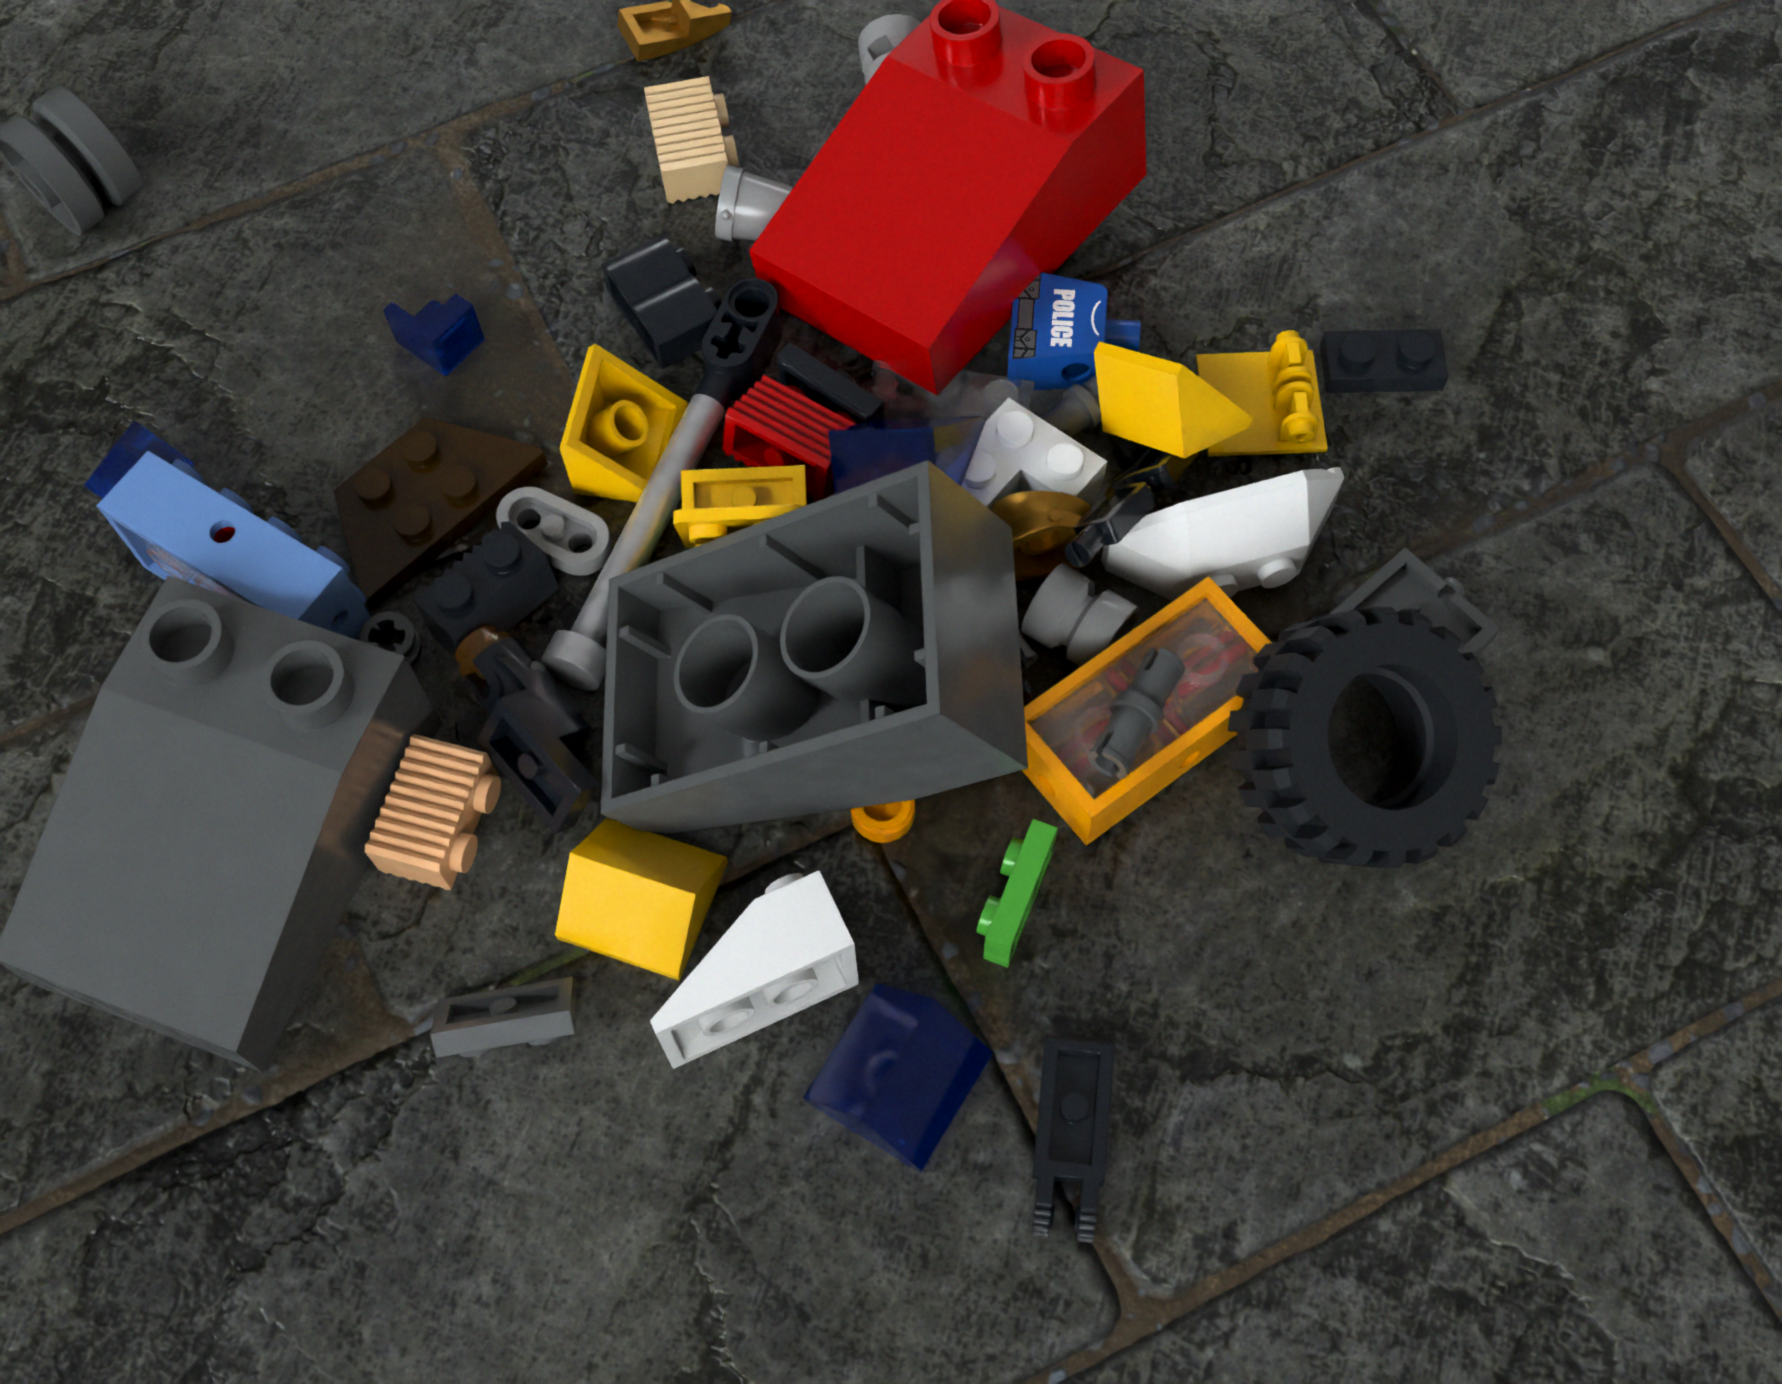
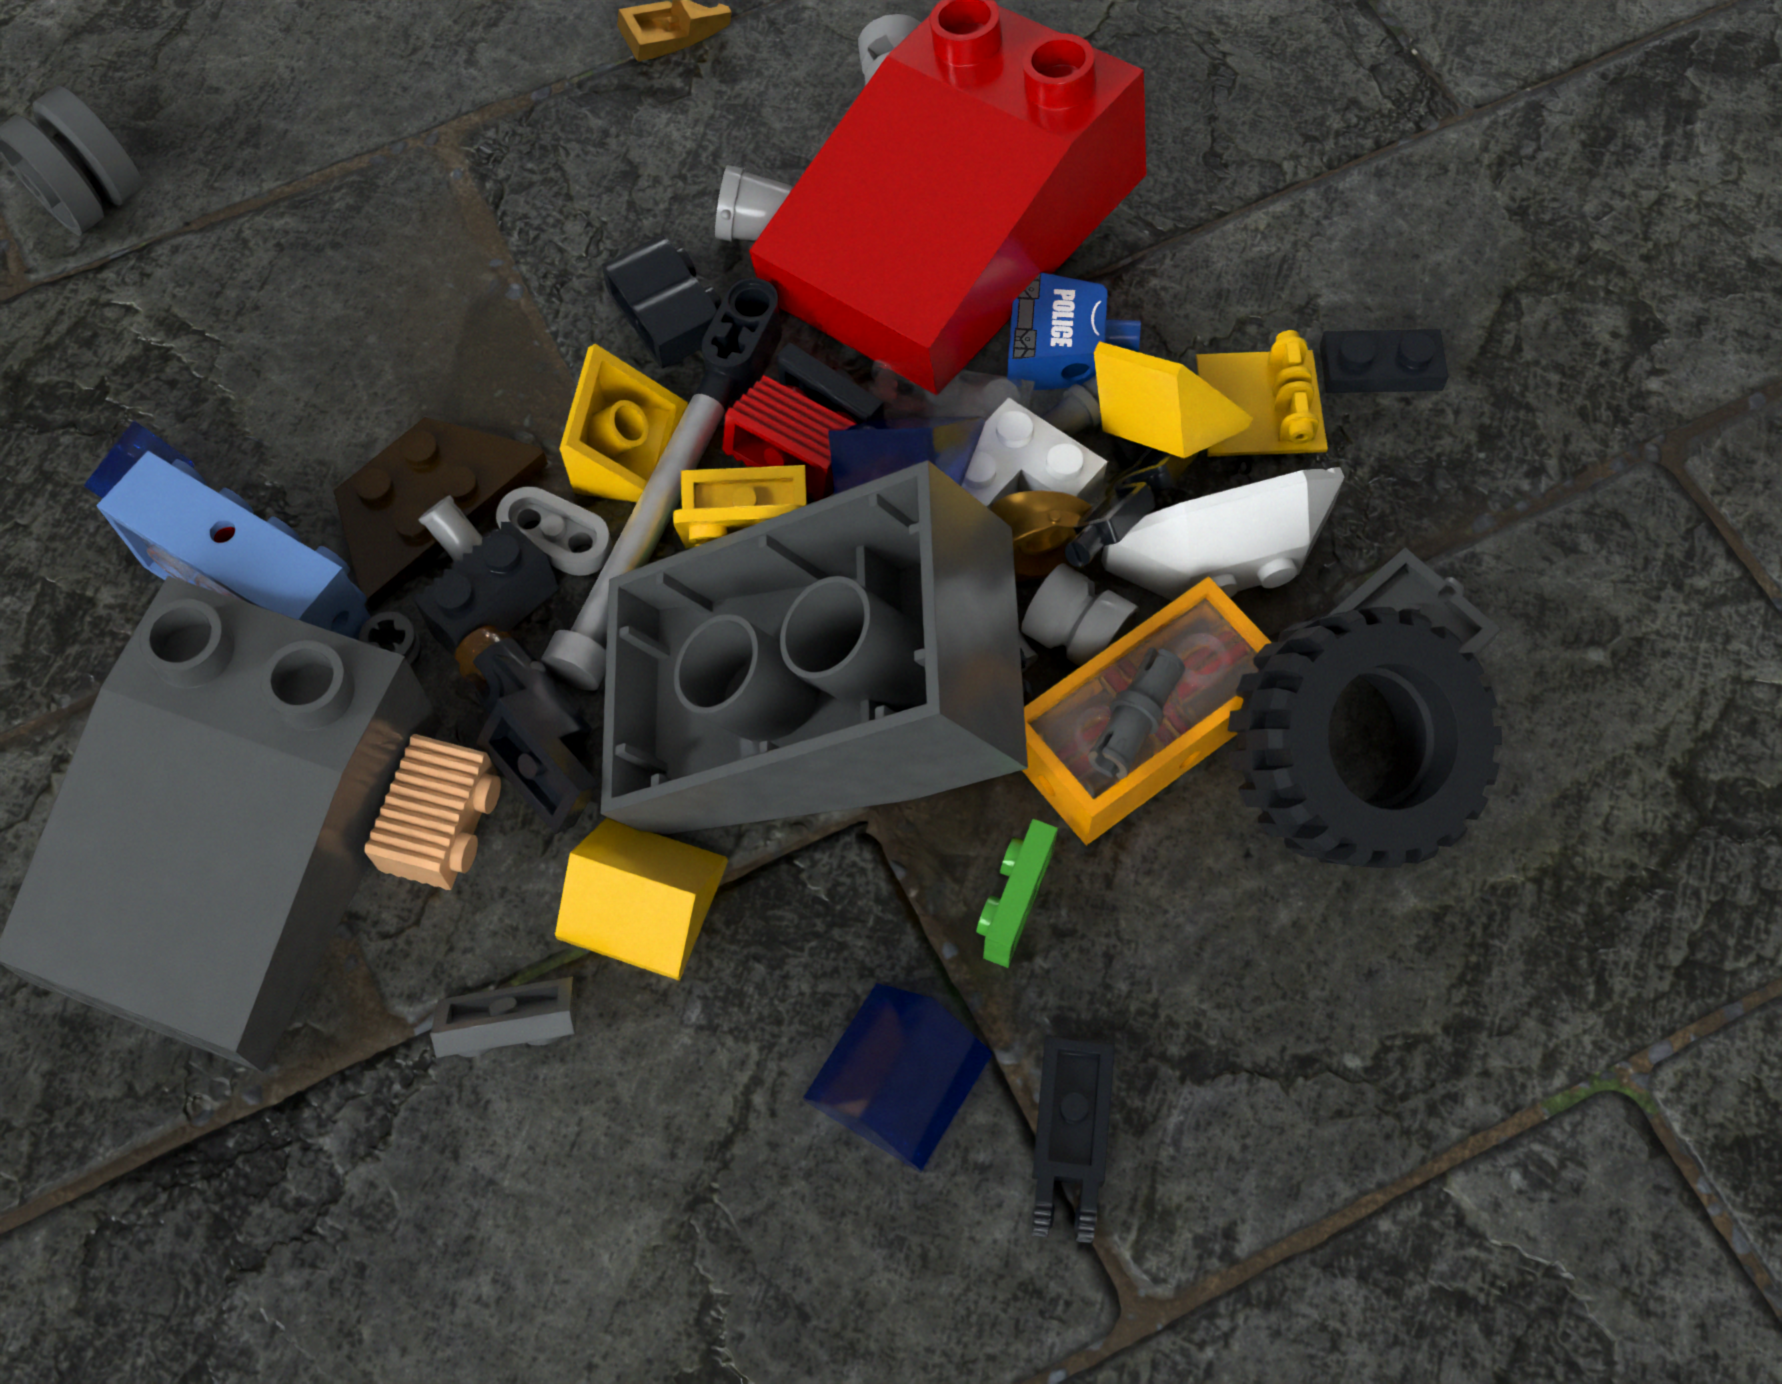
(438, 332): clear blue panel -> none
(451, 528): none -> light grey pin
(689, 137): tan brick -> none
(767, 966): white slope -> none
(884, 821): light orange tile -> none

